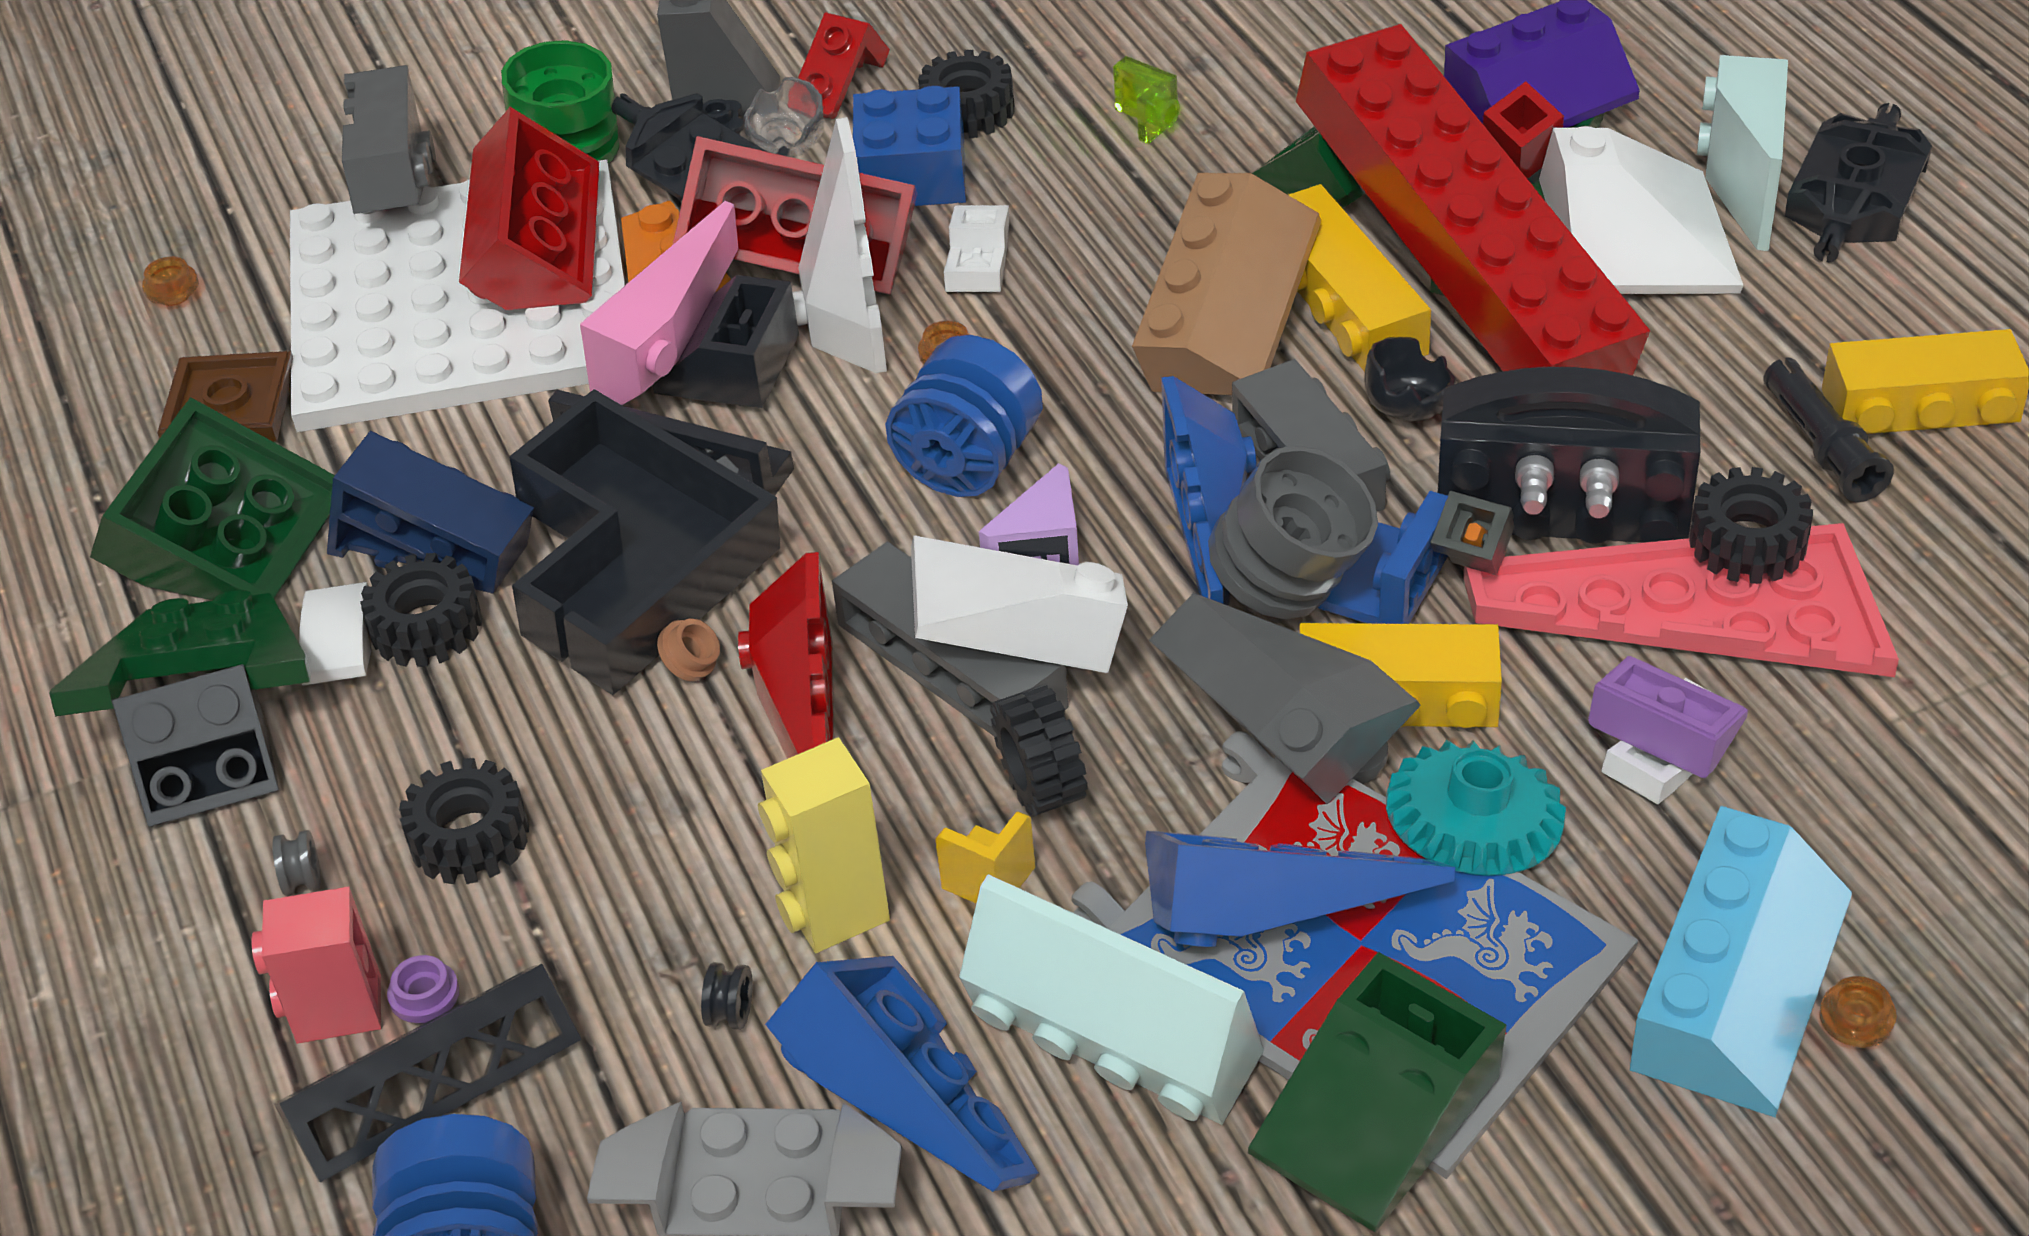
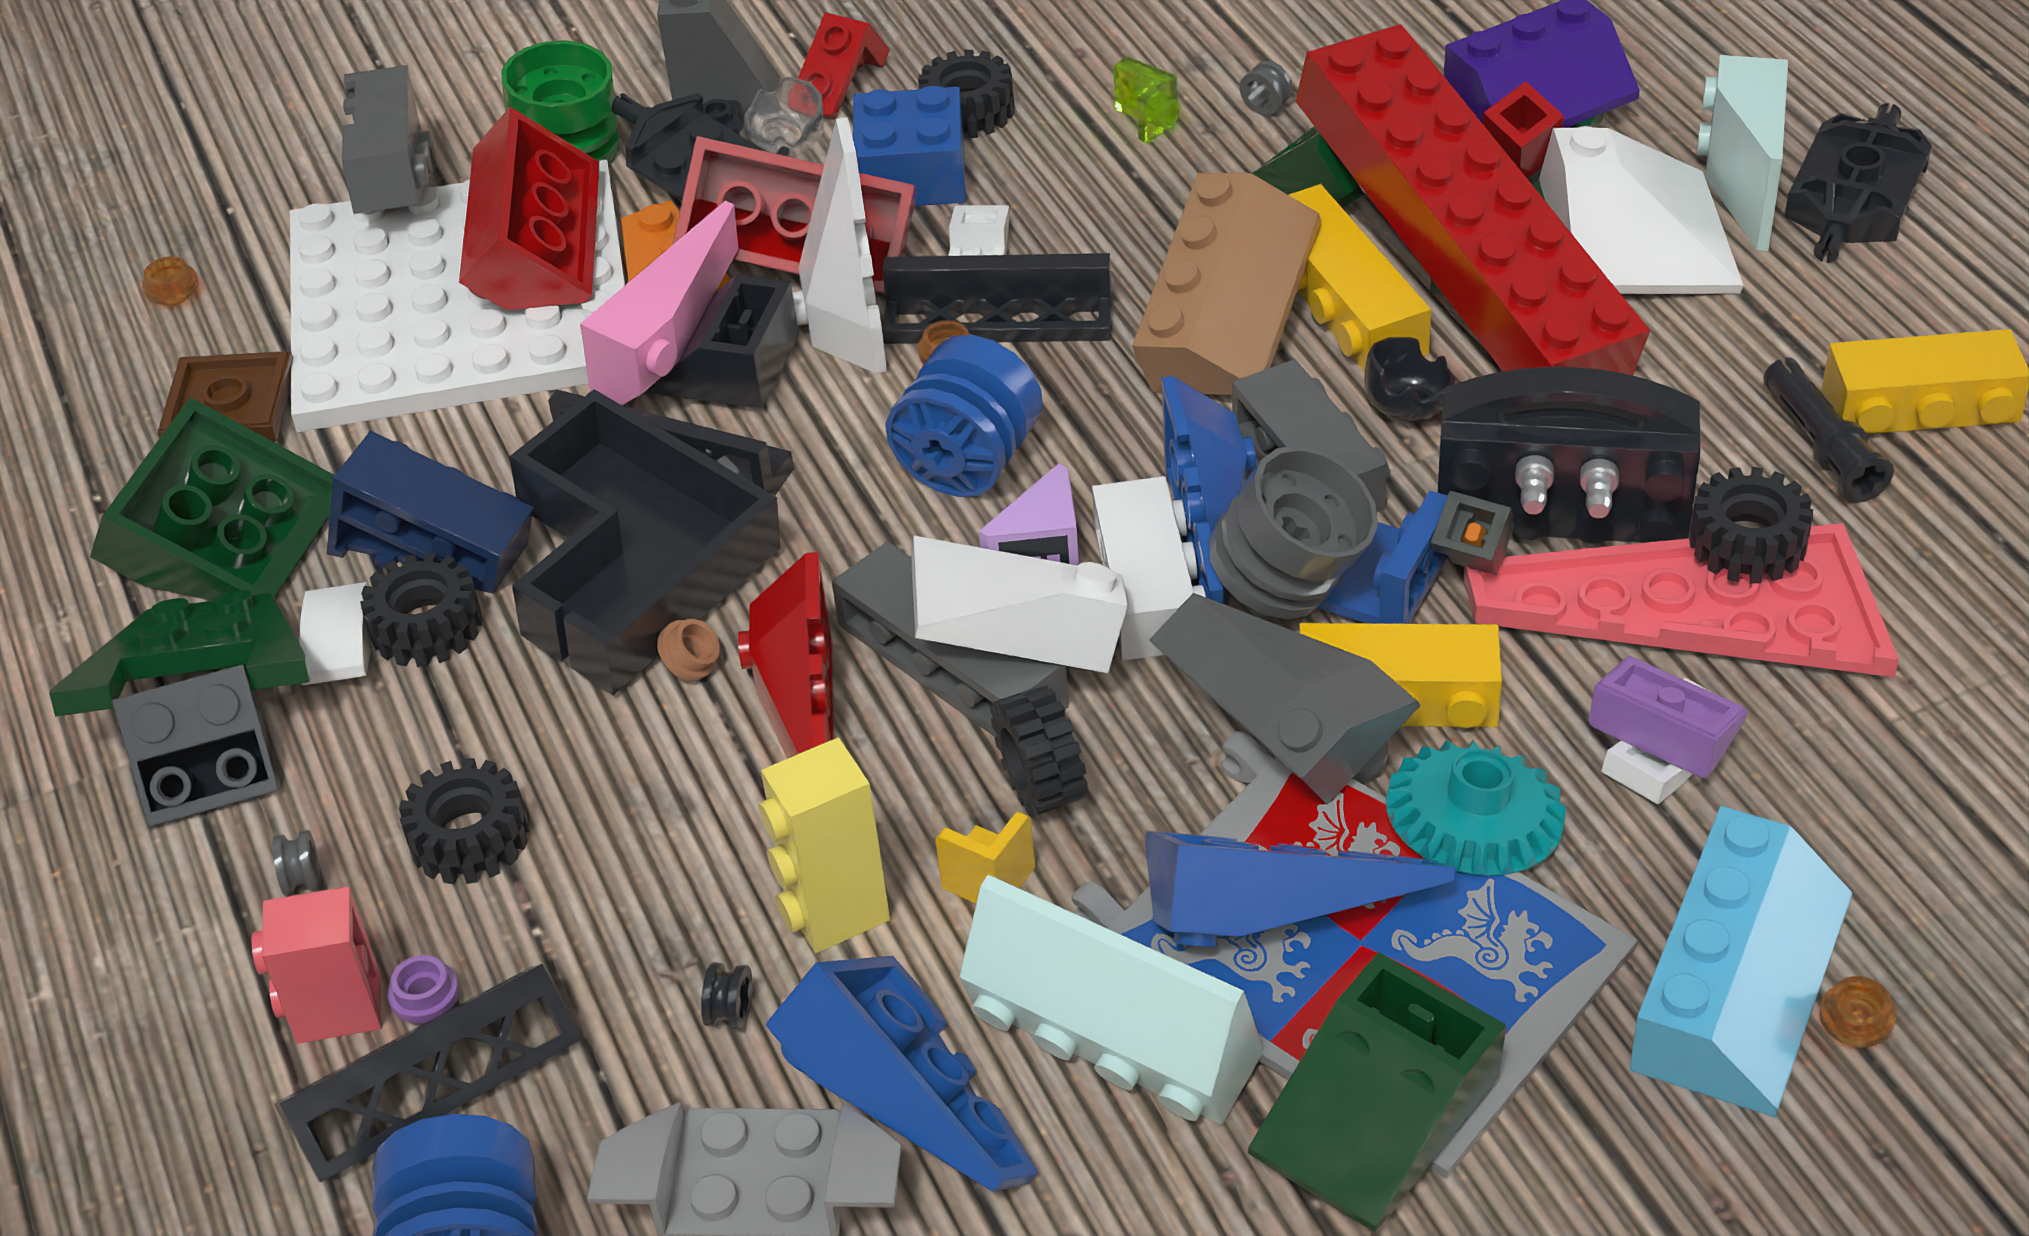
(998, 291): none -> black fence
(1141, 539): none -> white brick
(1277, 81): none -> dark grey bush

